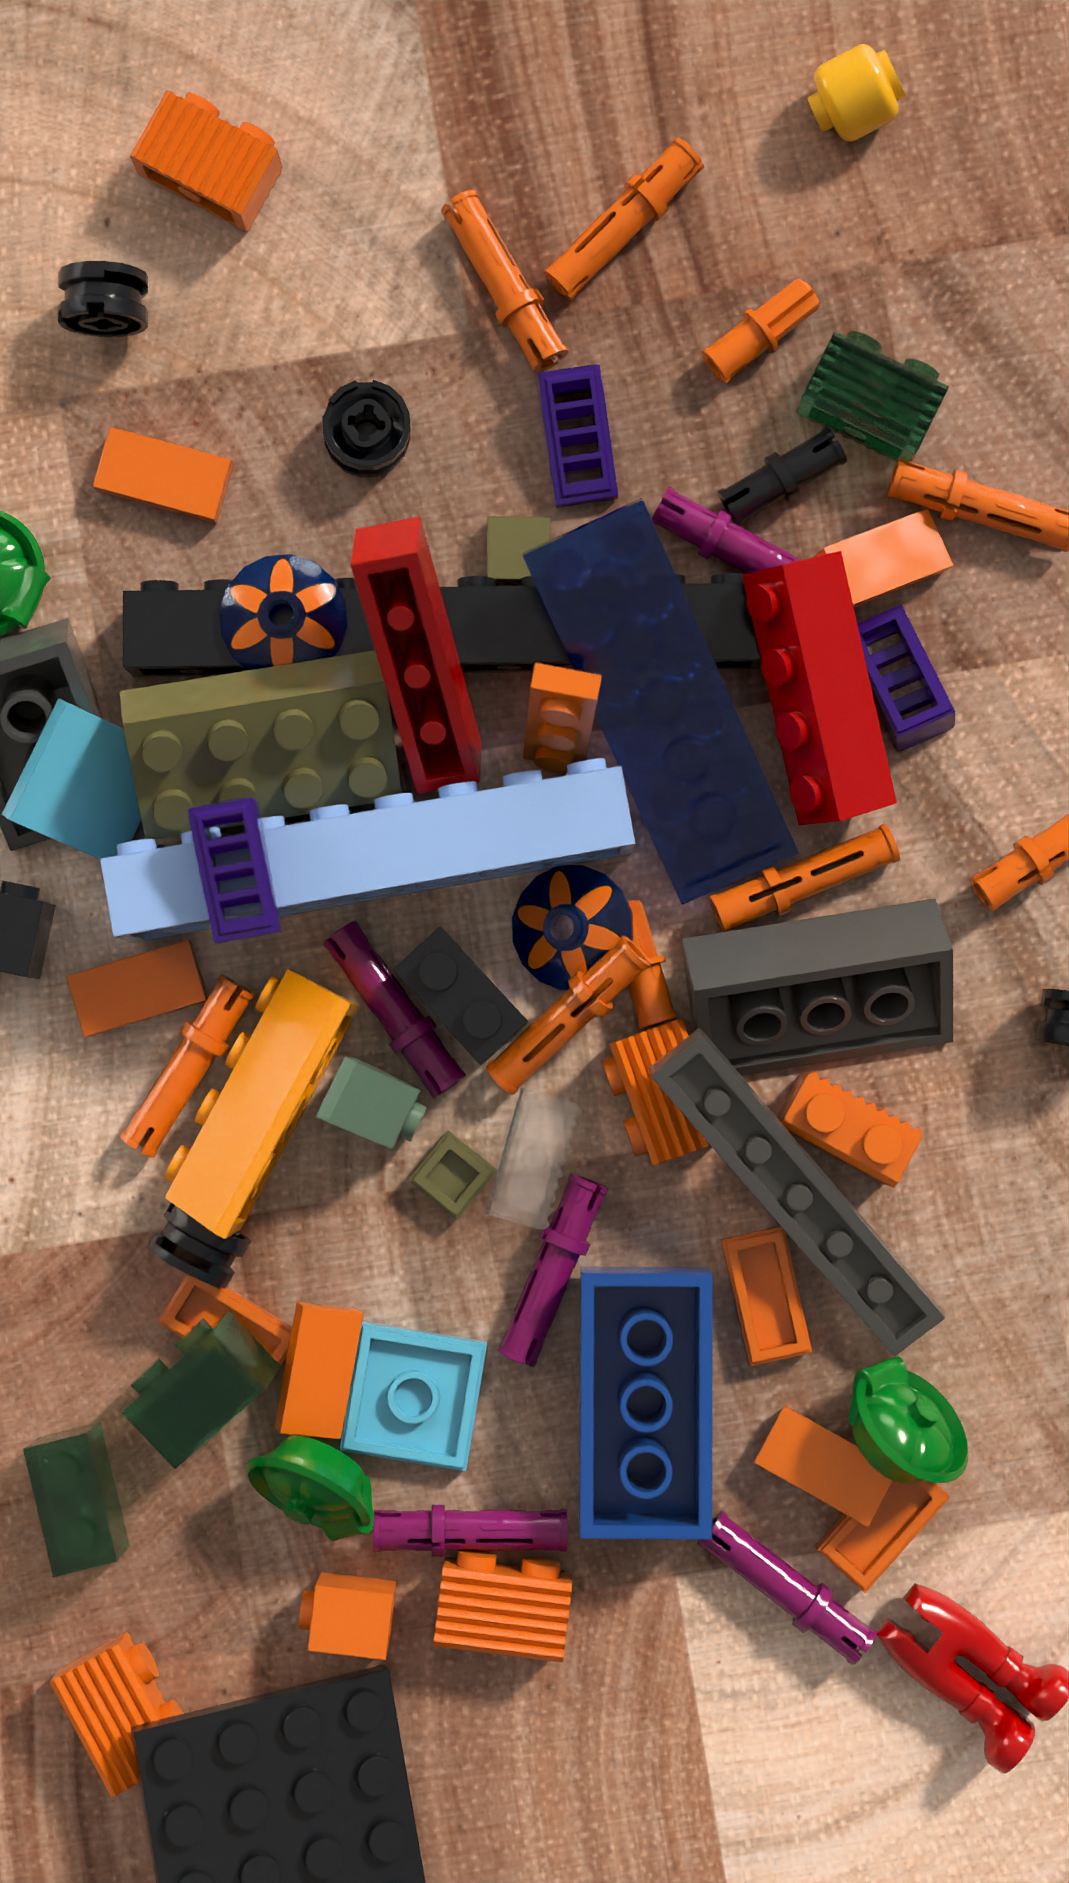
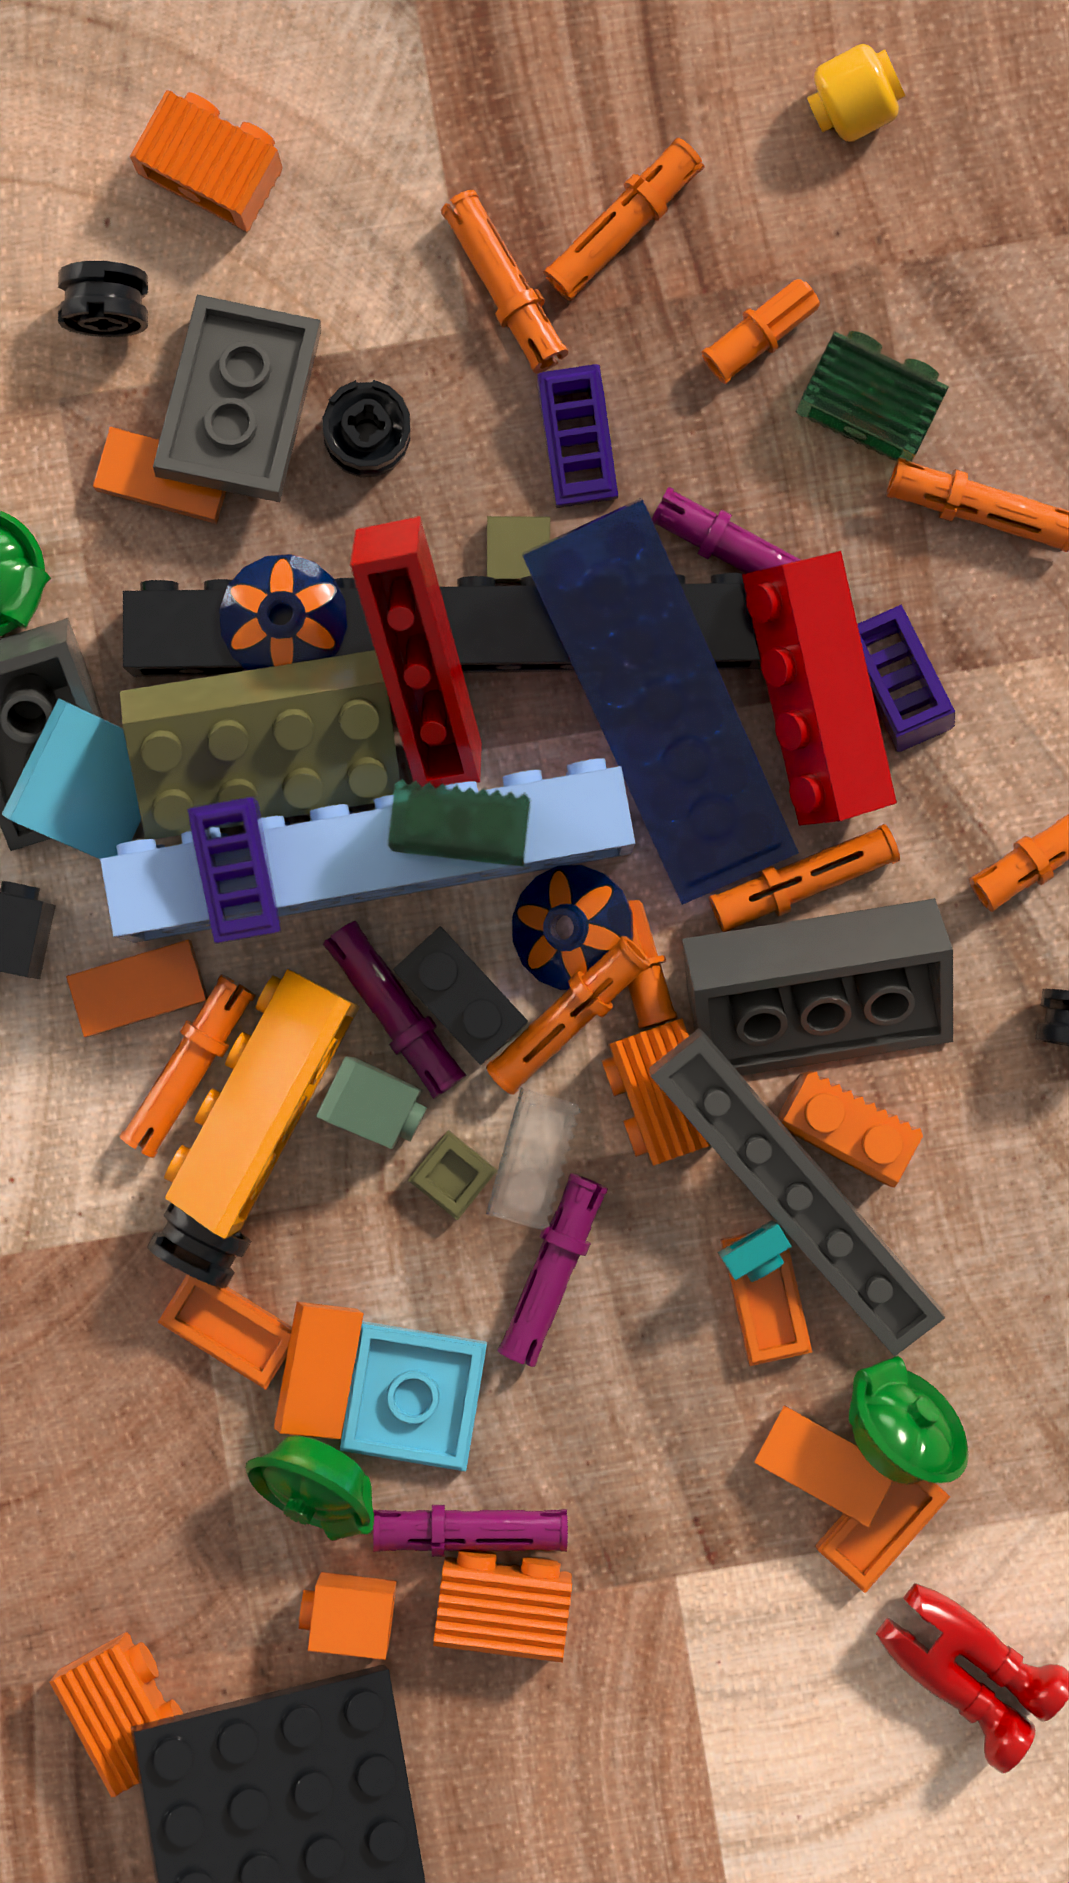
(76, 1499): clear green brick -> none
(201, 1388): clear green brick -> none
(237, 398): none -> dark grey plate
(459, 823): none -> clear green brick
(560, 716): orange plate -> none
(645, 1403): blue brick -> none
(756, 1252): none -> teal plate
(782, 476): black pin -> none
(790, 1590): magenta pin -> none
(892, 556): tile -> none

